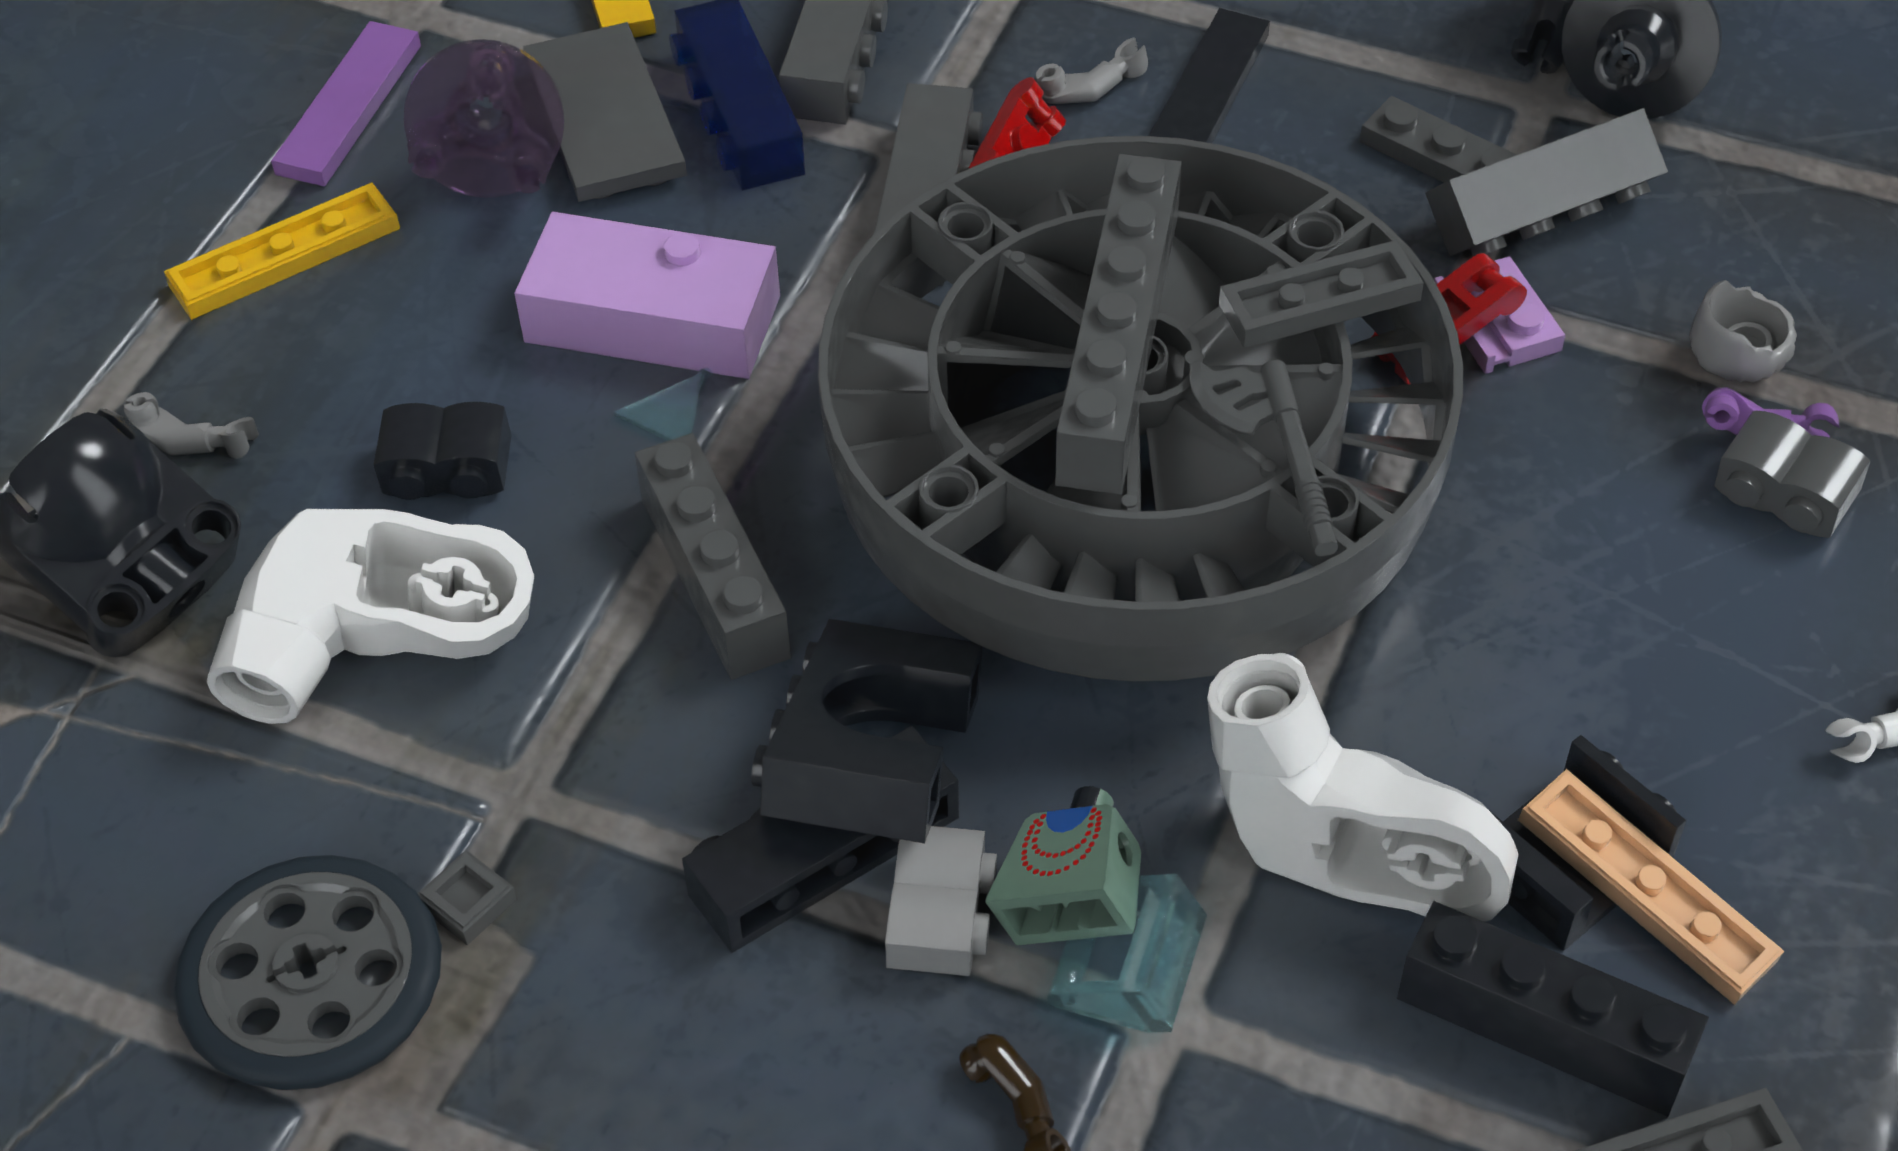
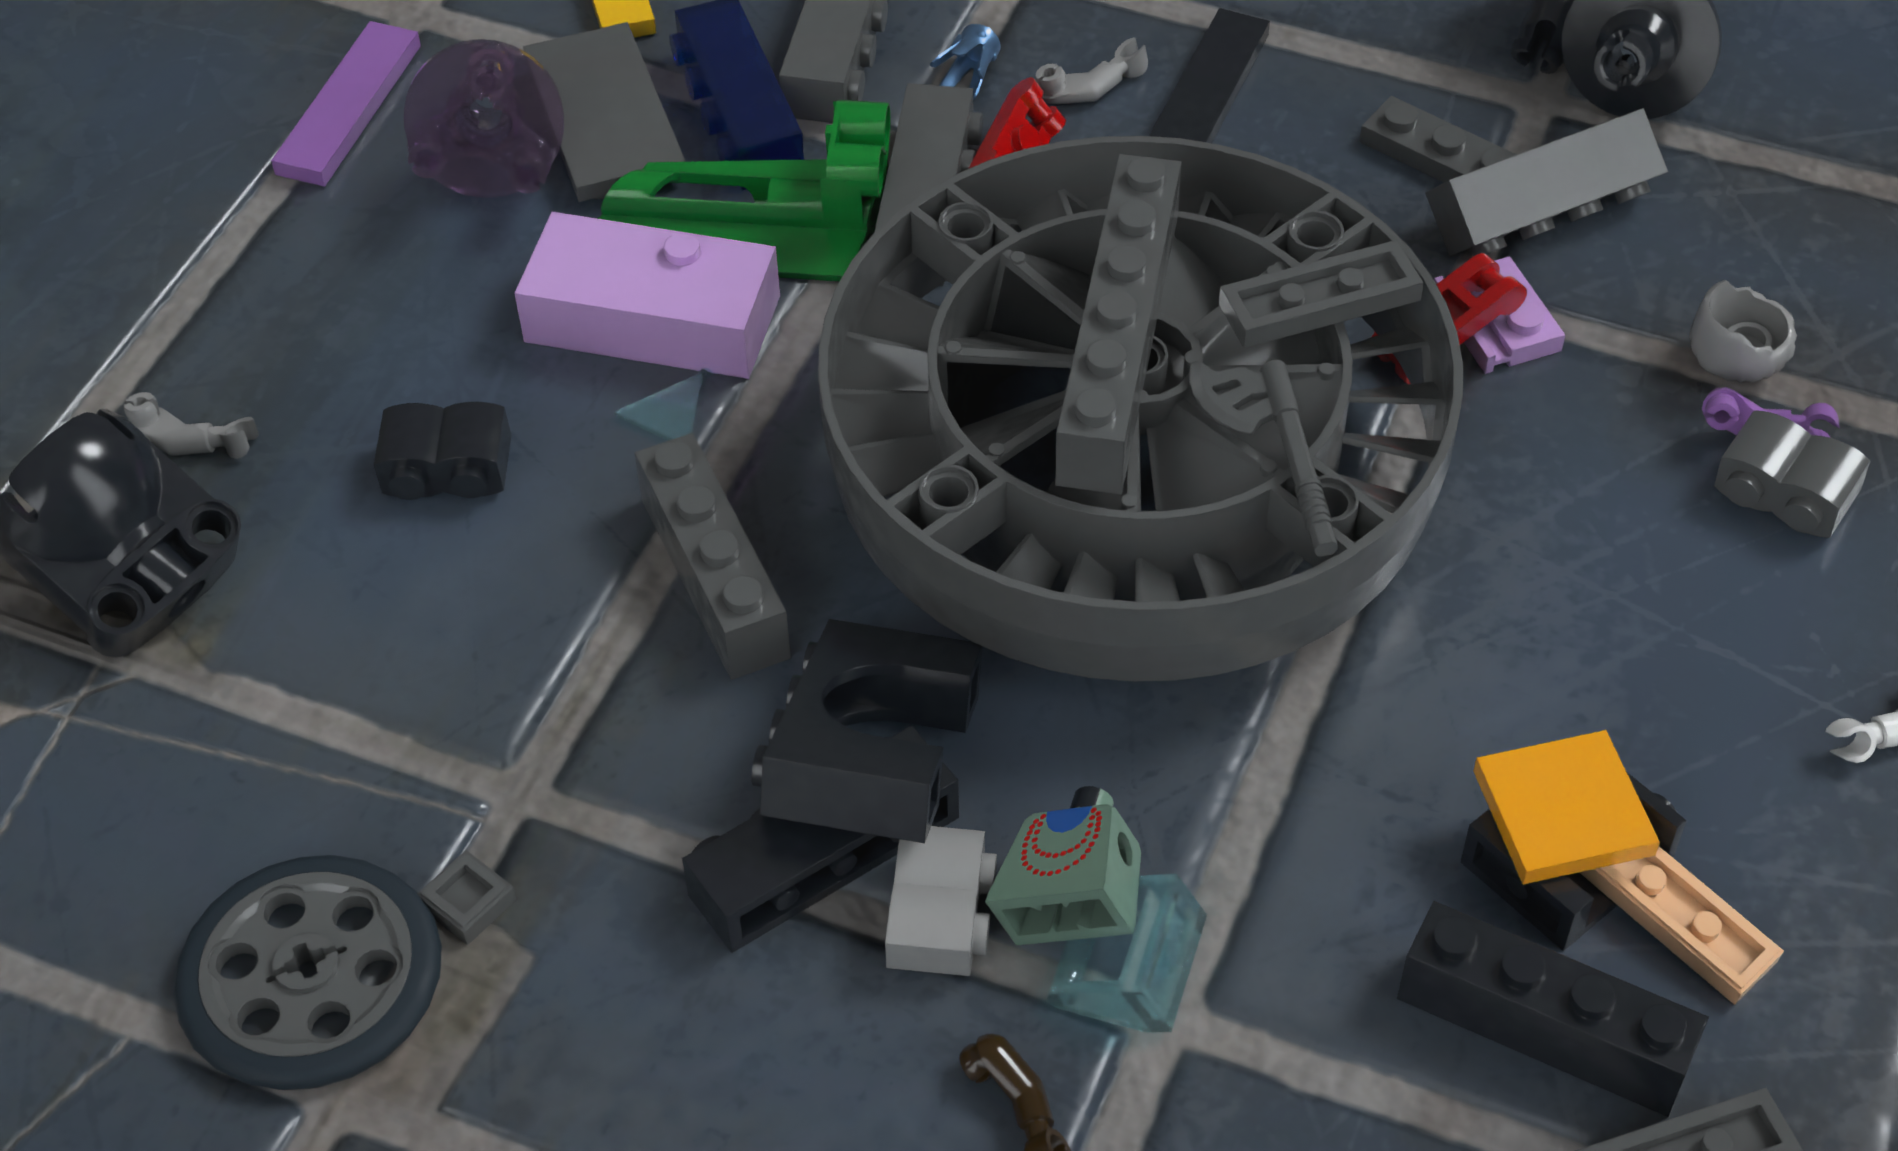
(281, 250): yellow tile -> none
(365, 587): white piece -> none
(806, 208): none -> green panel
(975, 51): none -> flat silver piece
(1343, 814): white piece -> none
(1565, 807): none -> light orange tile

